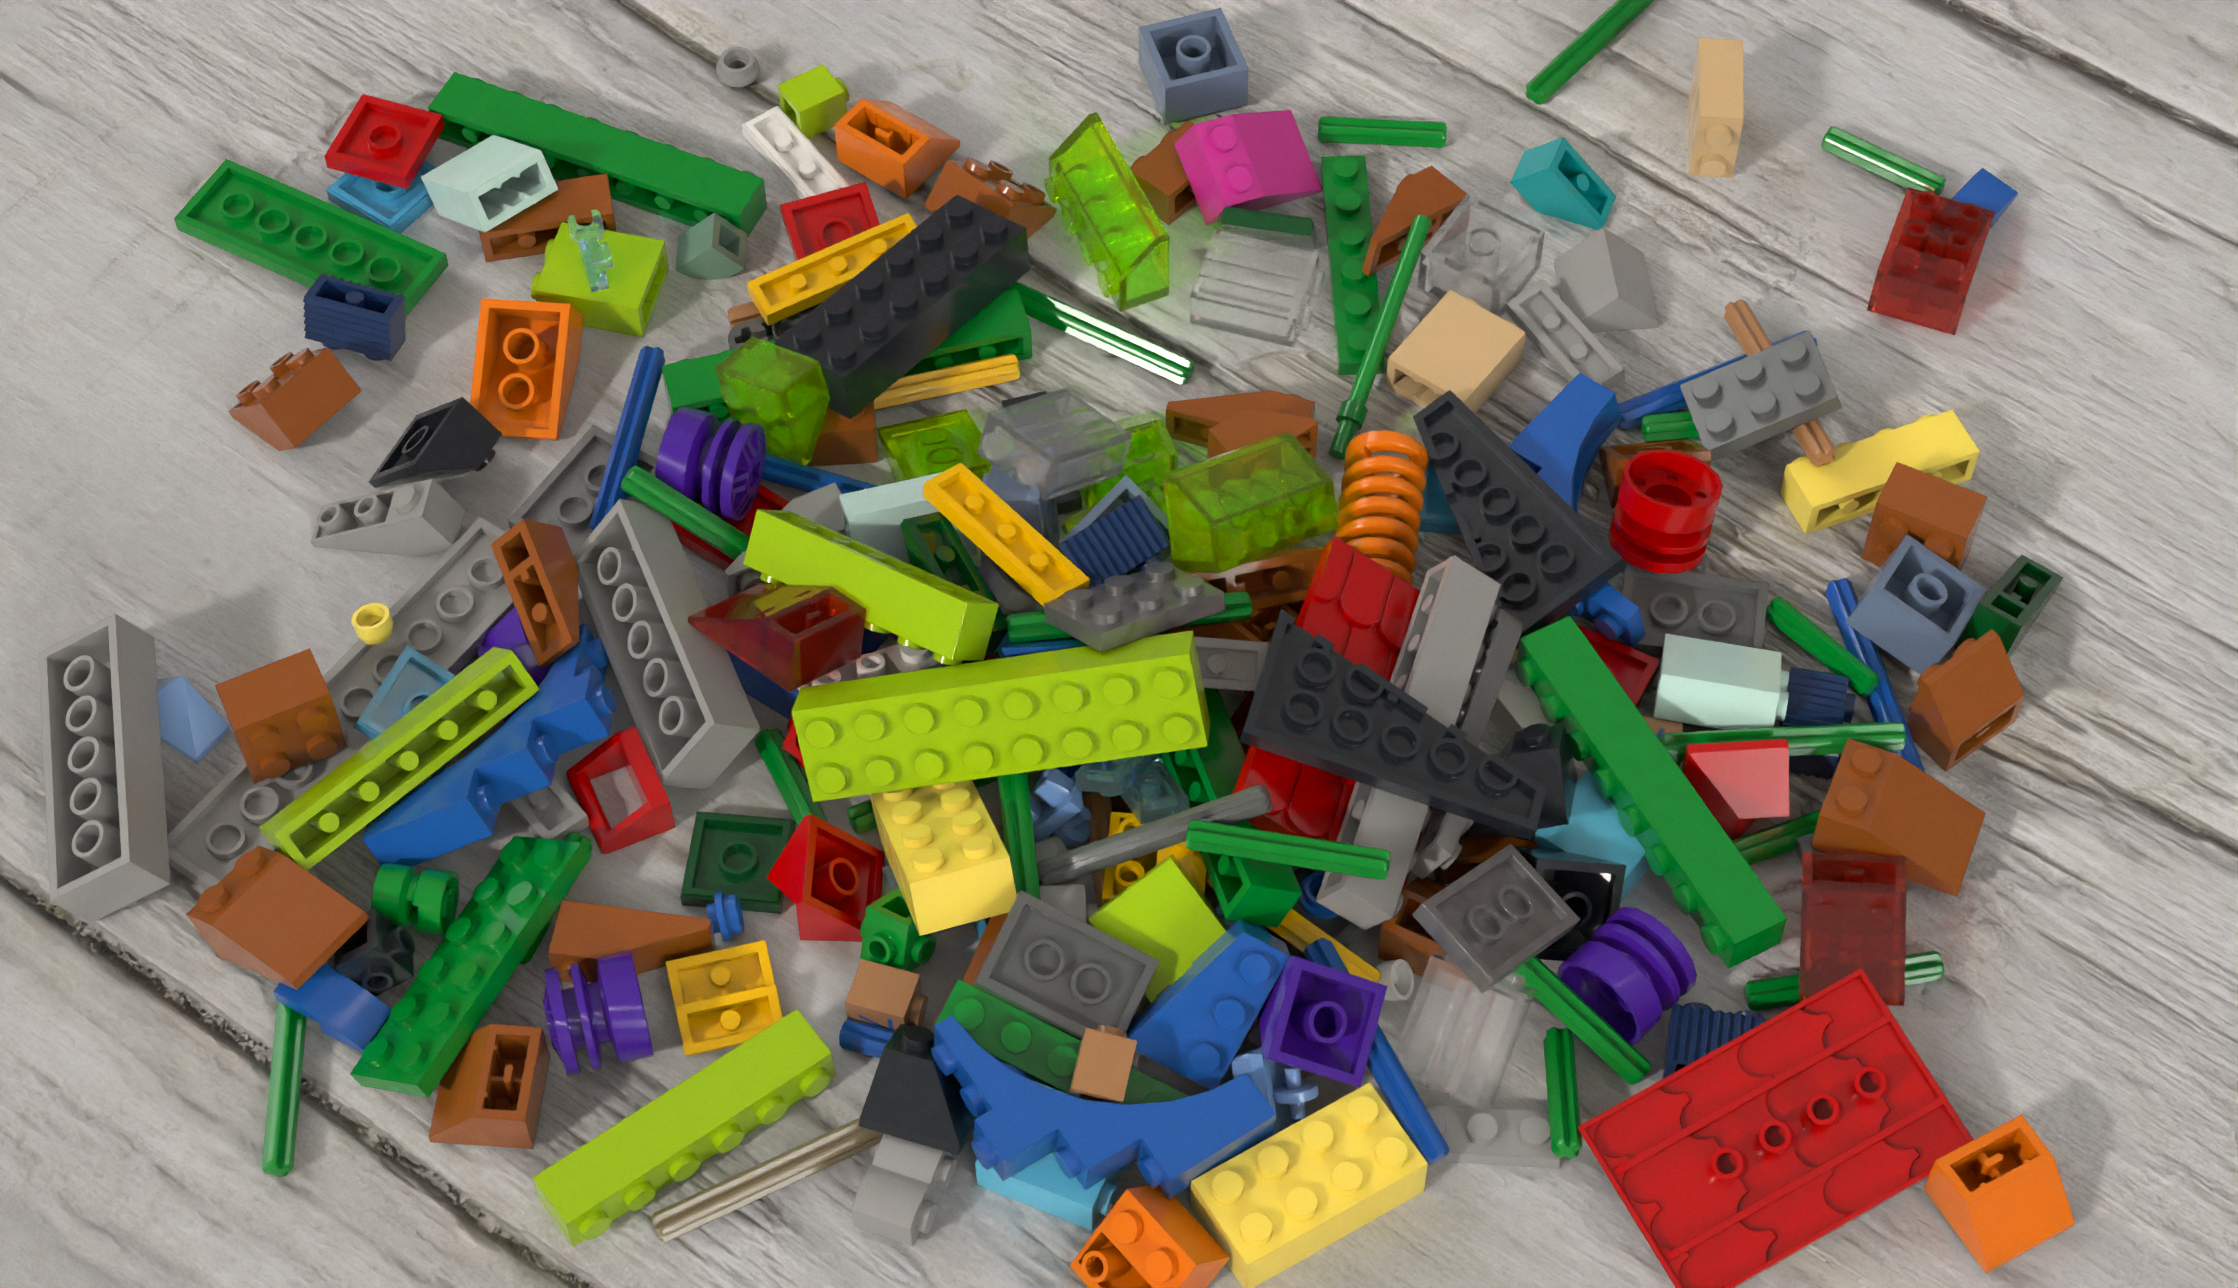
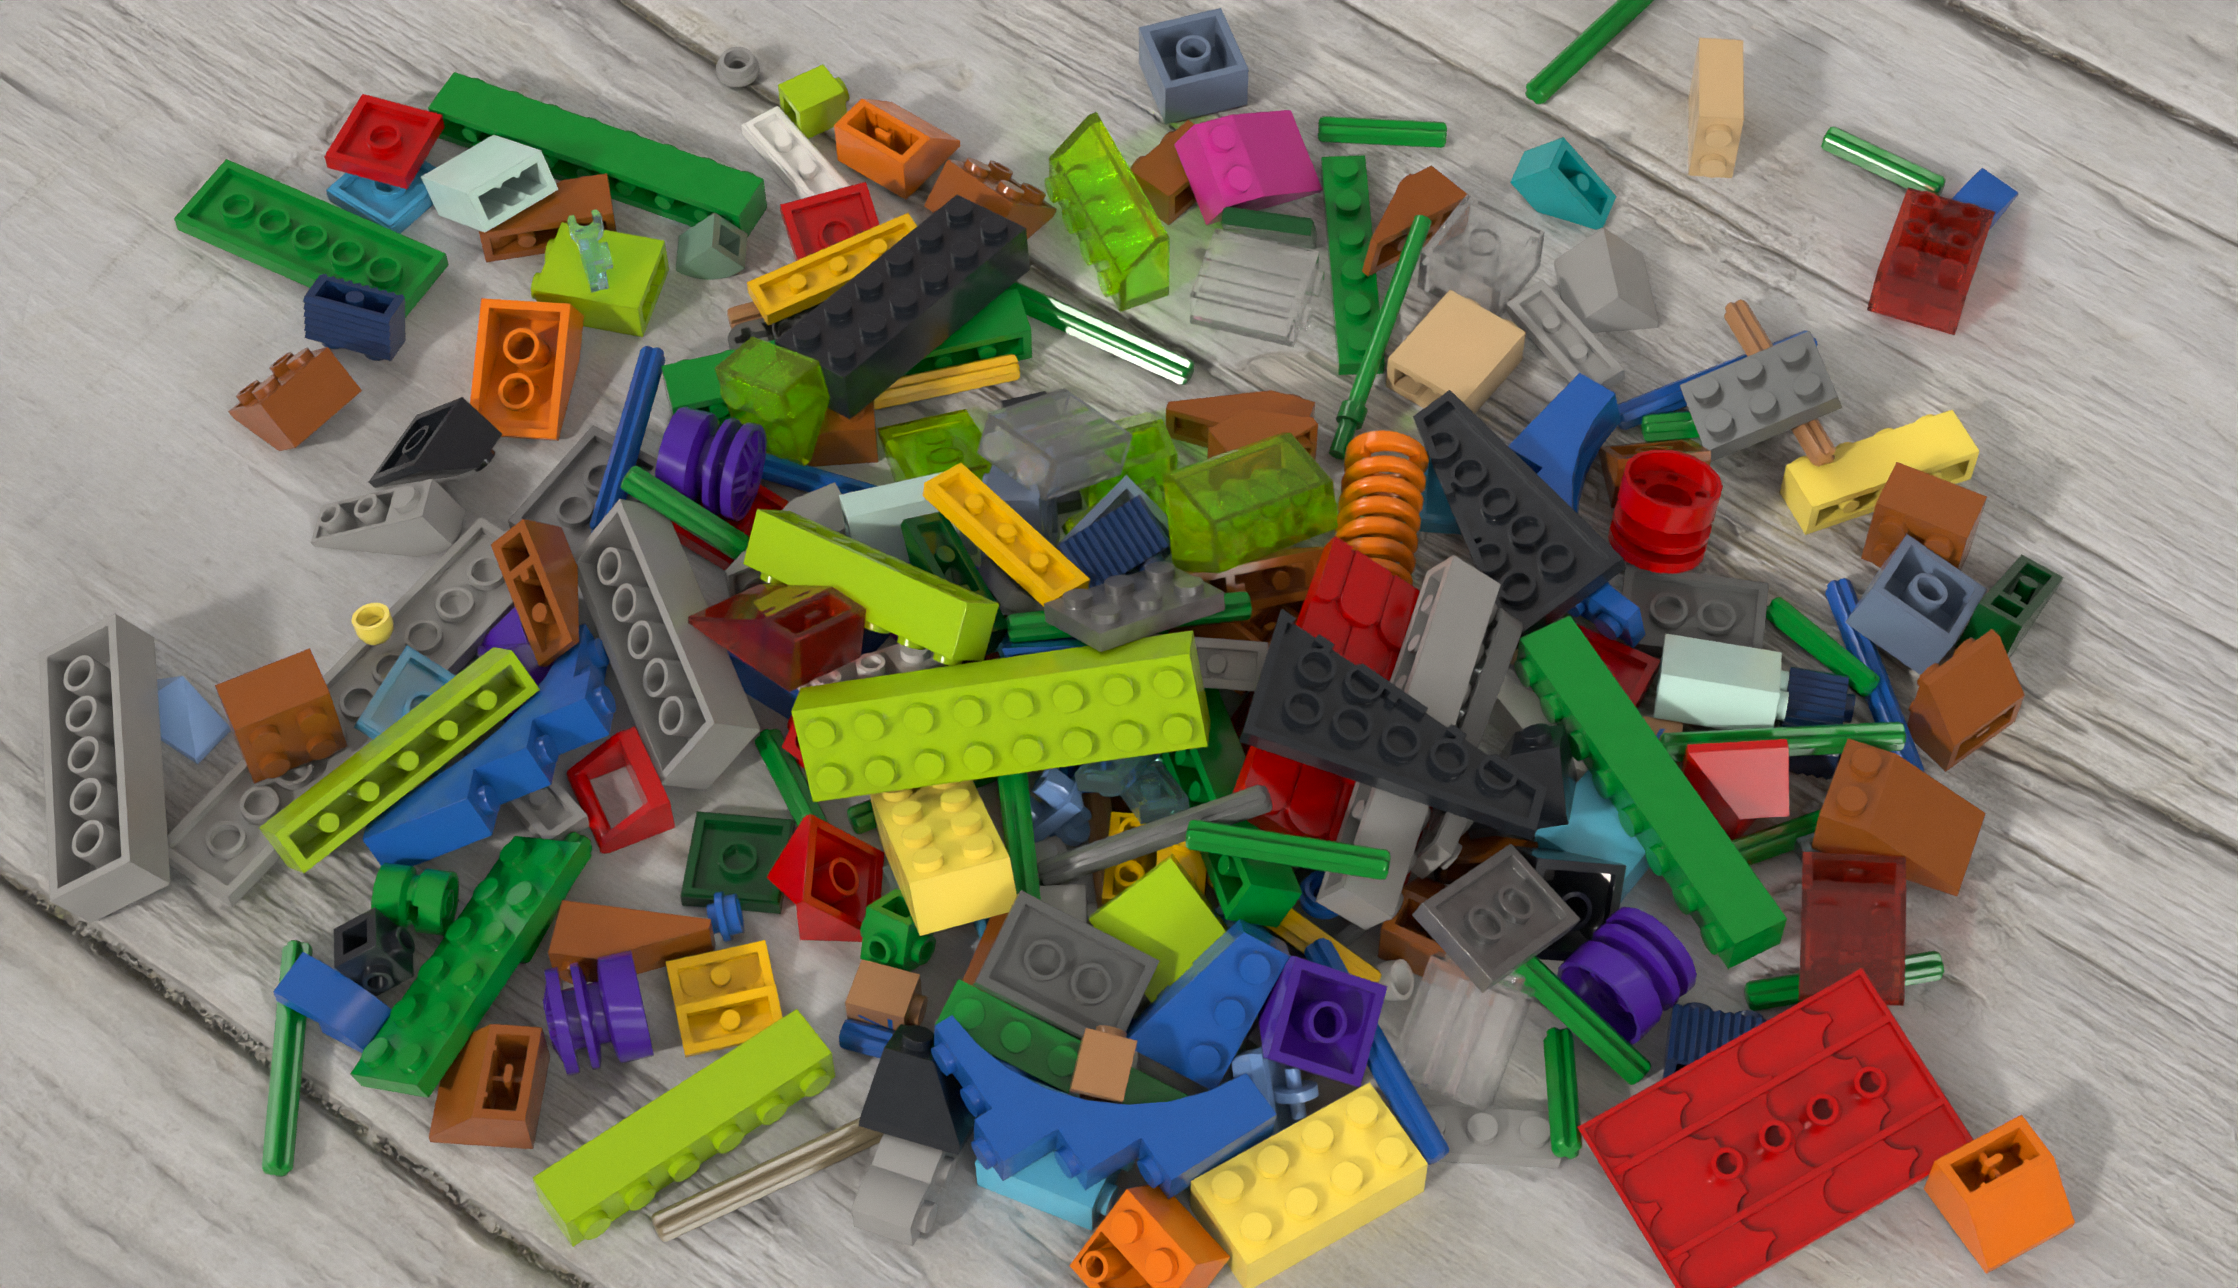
(275, 918): dark orange slope -> none

